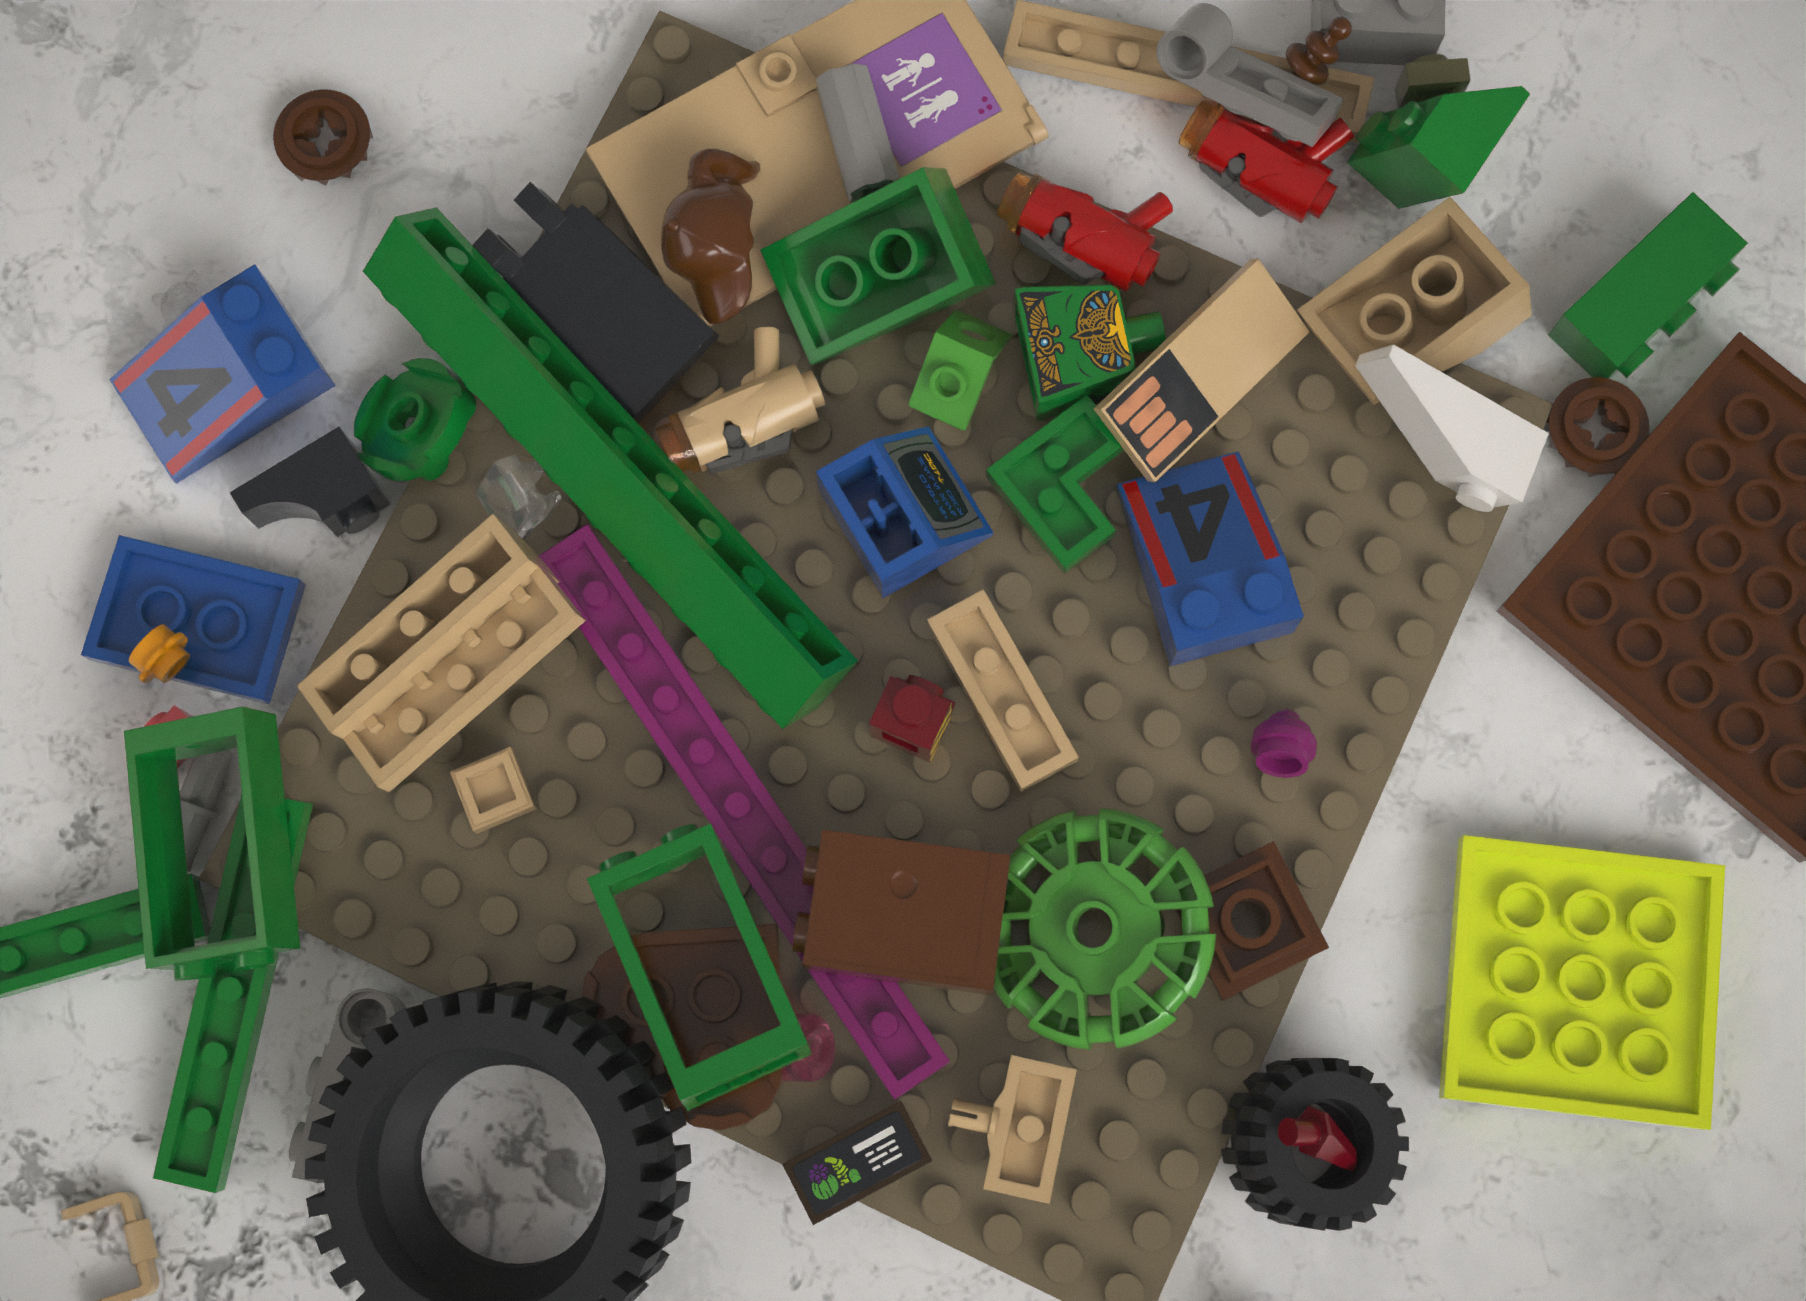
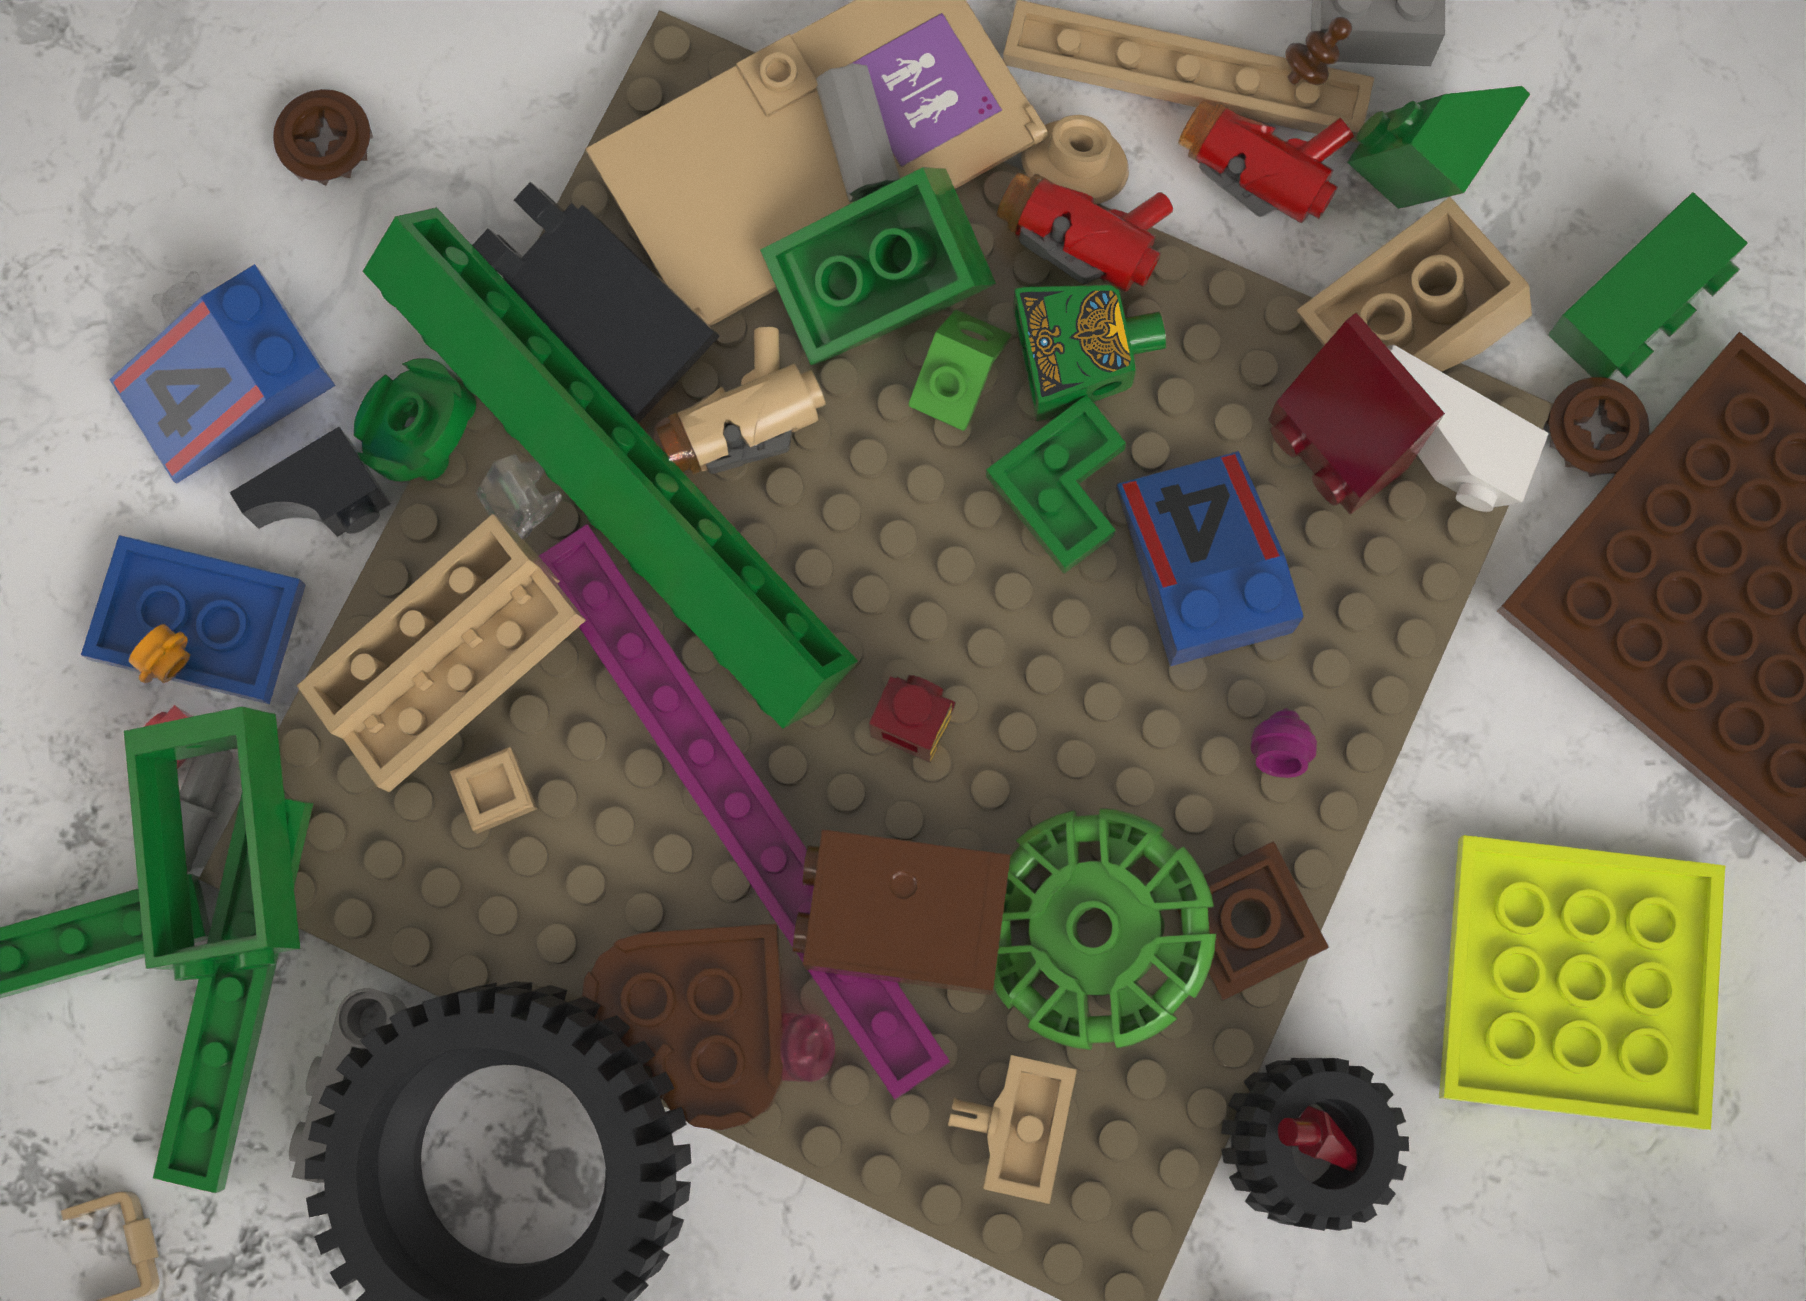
(710, 235): reddish brown hair -> none
(737, 1064): green window -> none
(857, 1162): tile -> none
(902, 507): blue slope -> none
(1002, 690): tan plate -> none
(1079, 157): none -> tan piece
(1202, 370): tan piece -> none
(1241, 80): light grey plate -> none
(1354, 416): none -> dark red slope
(1431, 77): olive plate -> none

